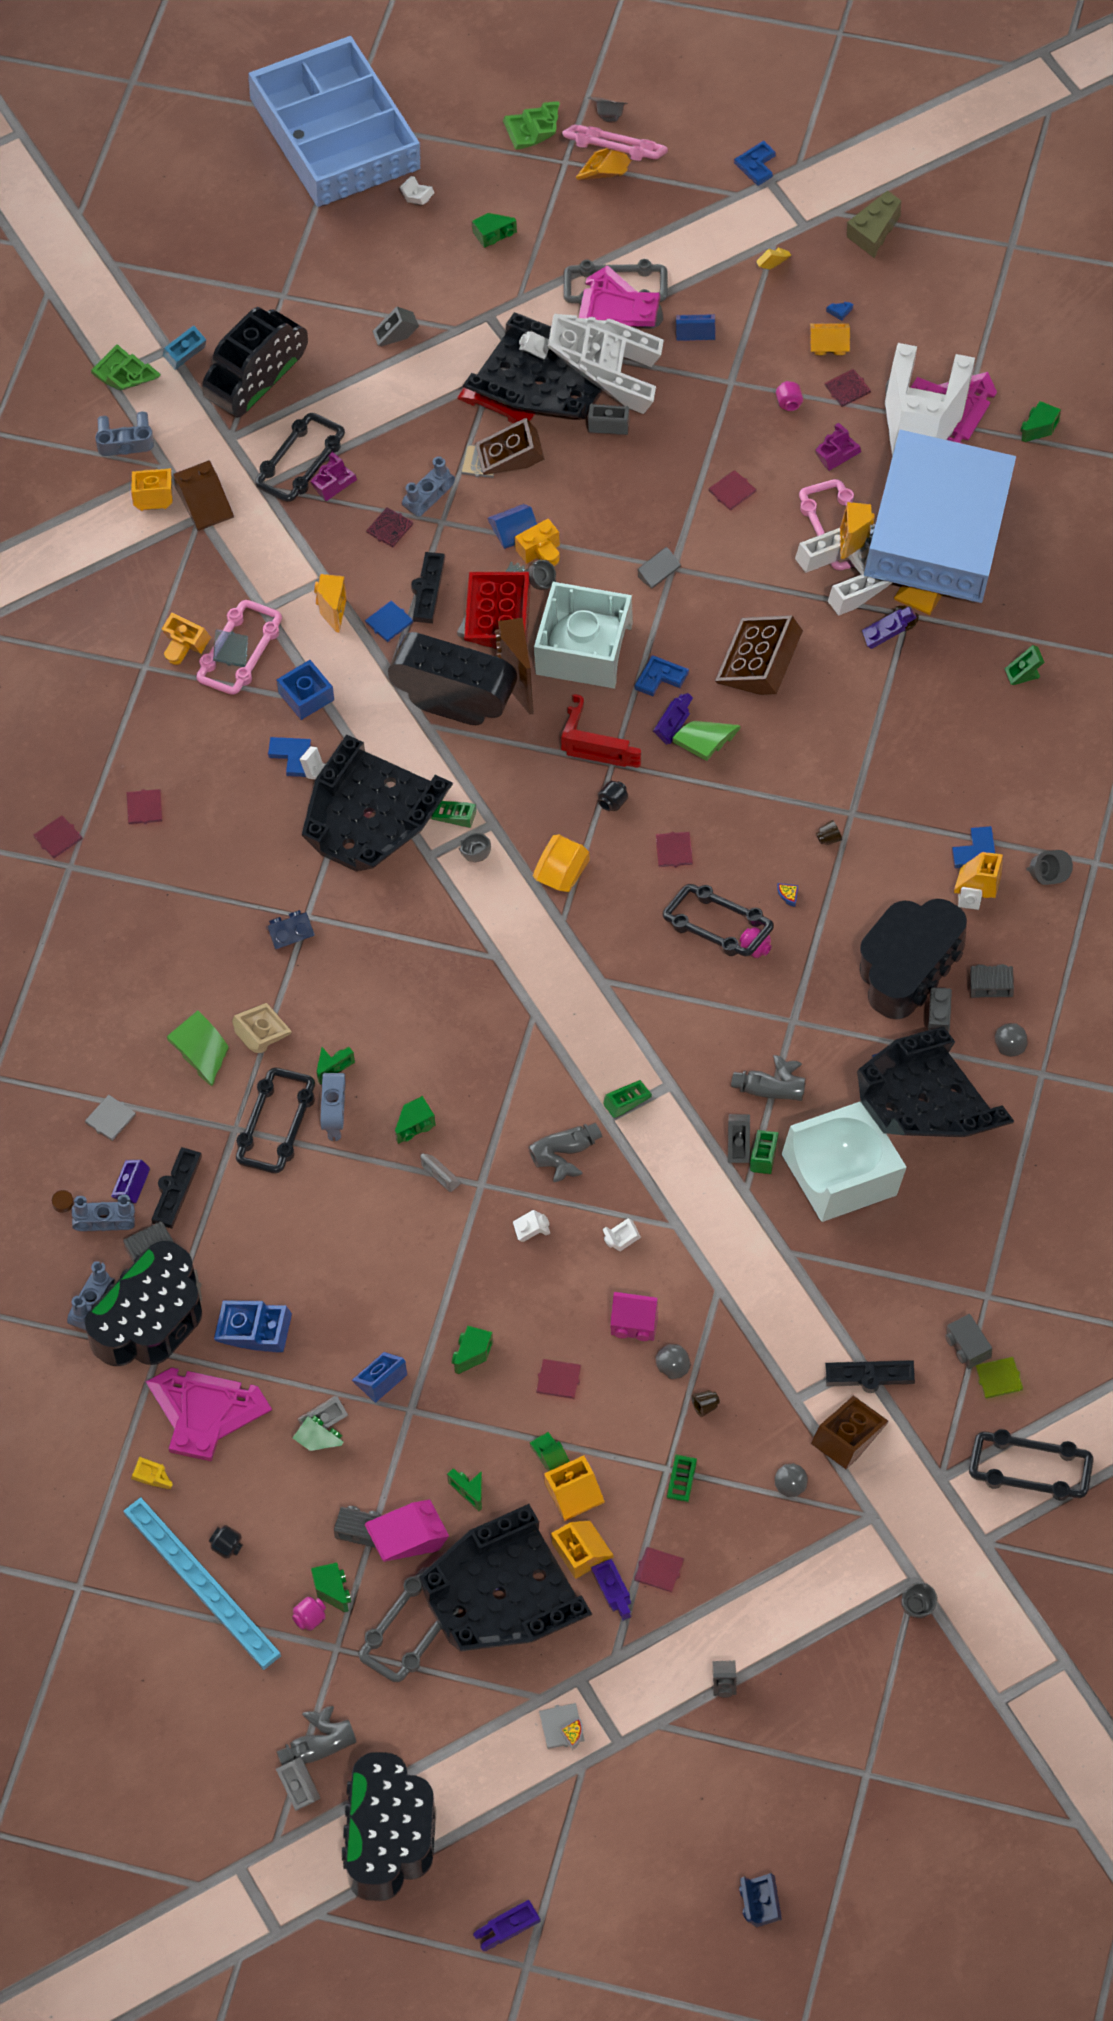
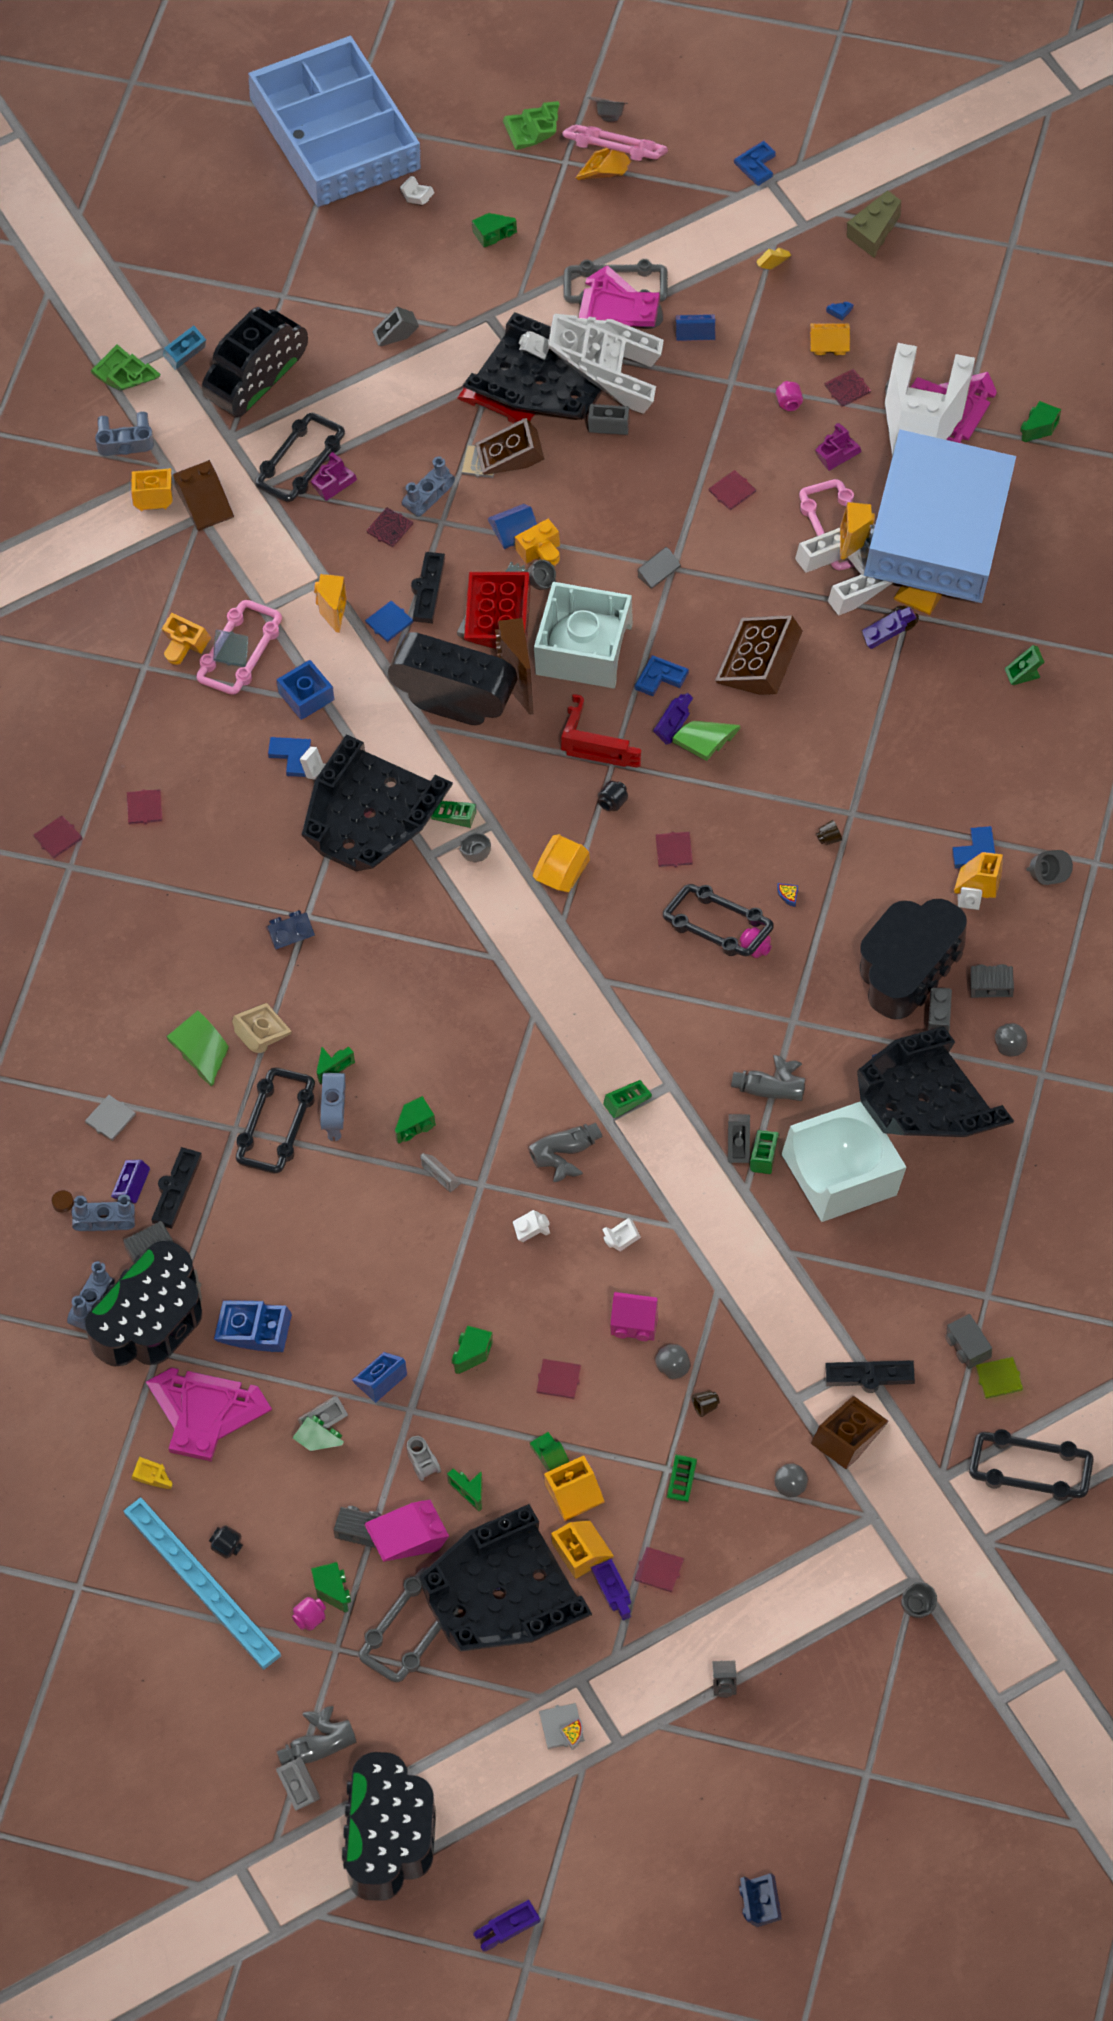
(423, 1461): none -> light grey piece

